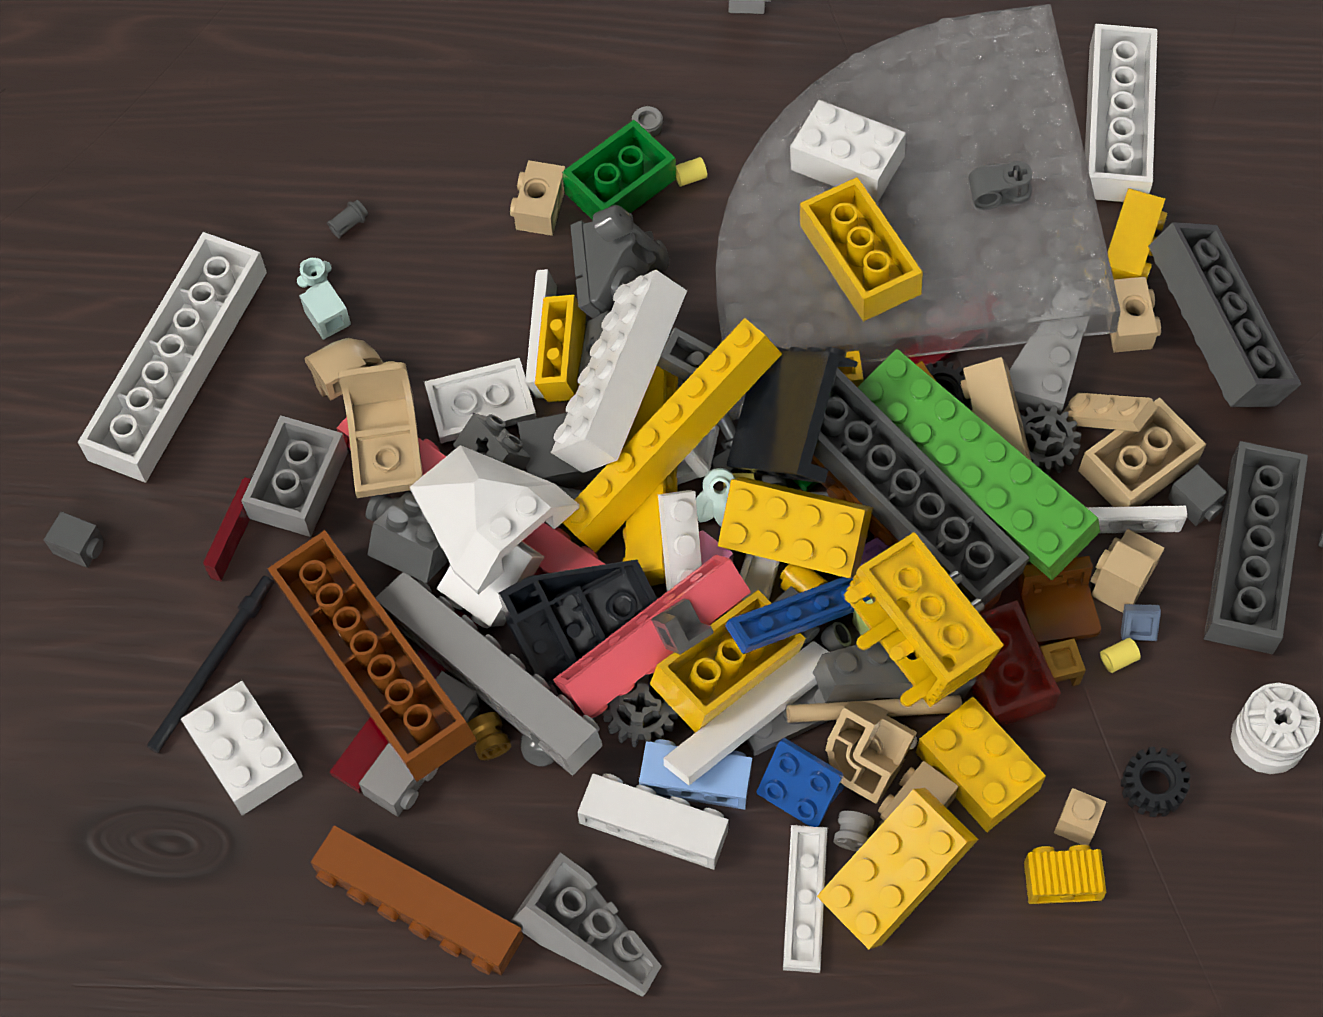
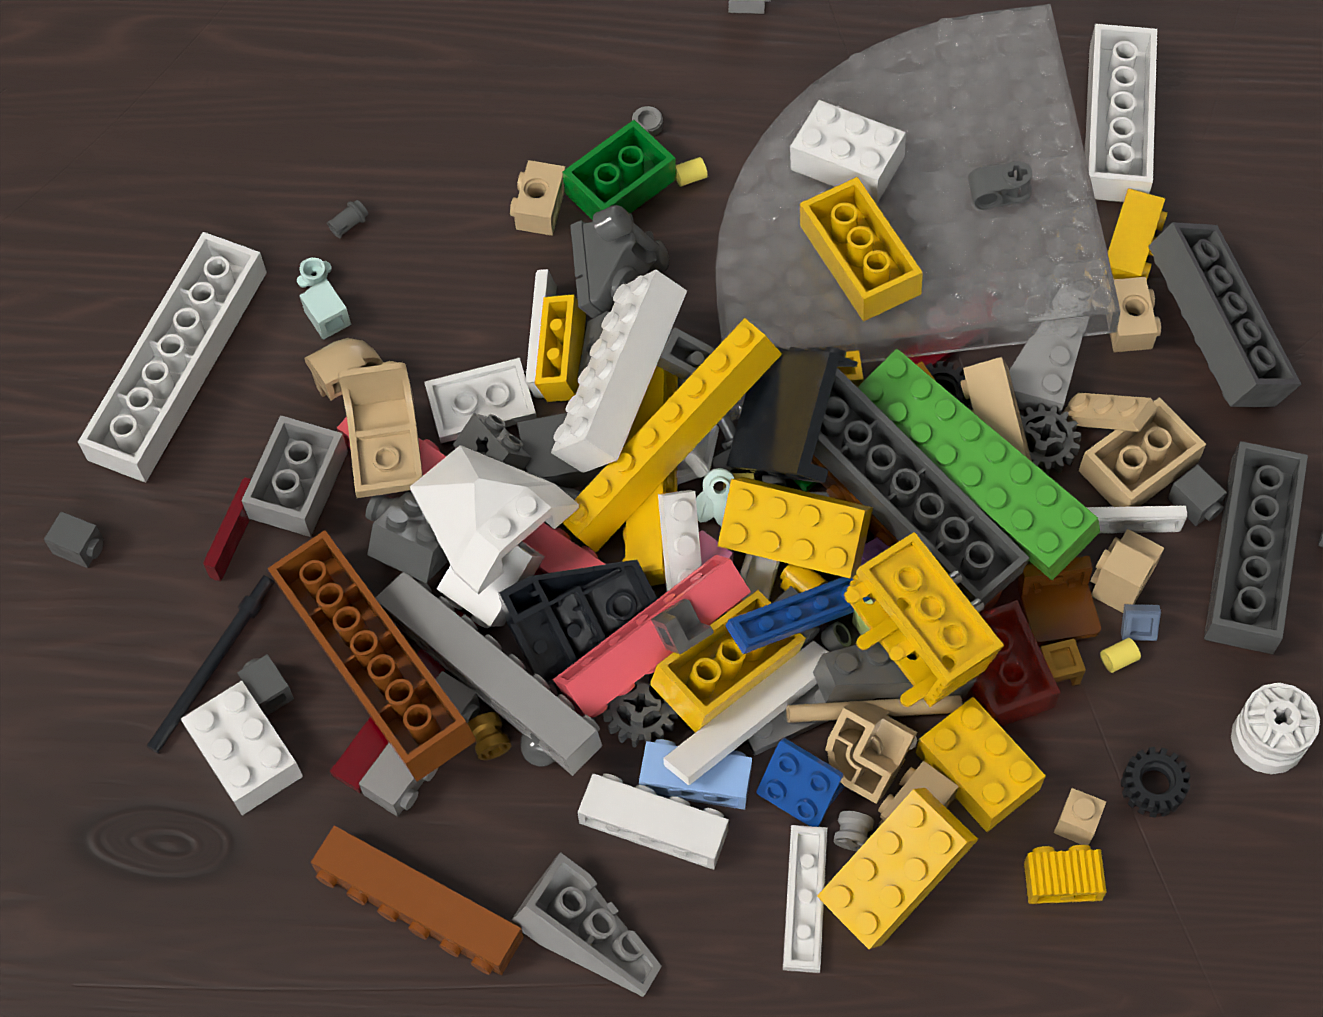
(265, 684): none -> dark grey brick

